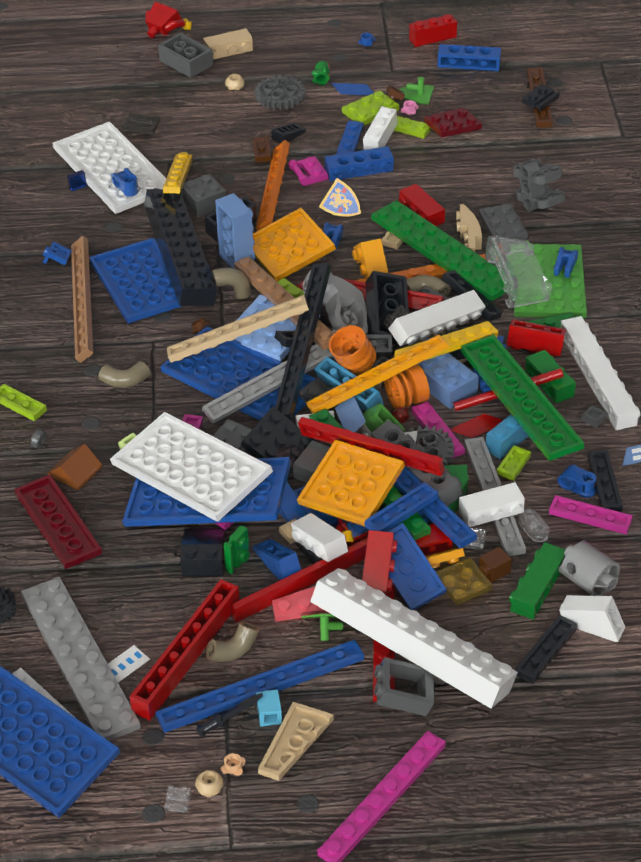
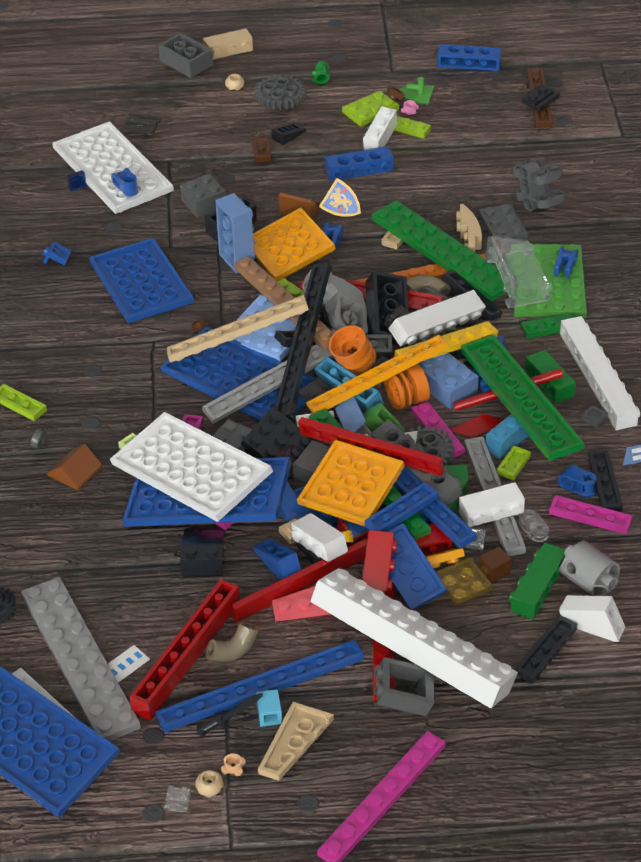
(58, 521): dark red plate -> none
(81, 299): medium nougat plate -> none
(124, 378): dark tan cylinder -> none
(164, 19): red torso -> none
(177, 173): yellow plate -> none
(180, 248): black brick -> none
(234, 278): dark tan cylinder -> none
(237, 549): green plate -> none
(272, 185): orange plate -> none
(290, 203): none -> dark orange slope
(313, 169): dark pink plate -> none
(325, 625): bright green shield -> none
(350, 137): blue plate -> none
(353, 89): blue sticker -> none
(366, 39): blue plate -> none
(370, 256): light orange brick -> none
(401, 414): clear red plate -> none
(422, 204): red brick -> none
(433, 30): red brick -> none
(453, 122): dark red plate -> none
(536, 337): red brick -> none

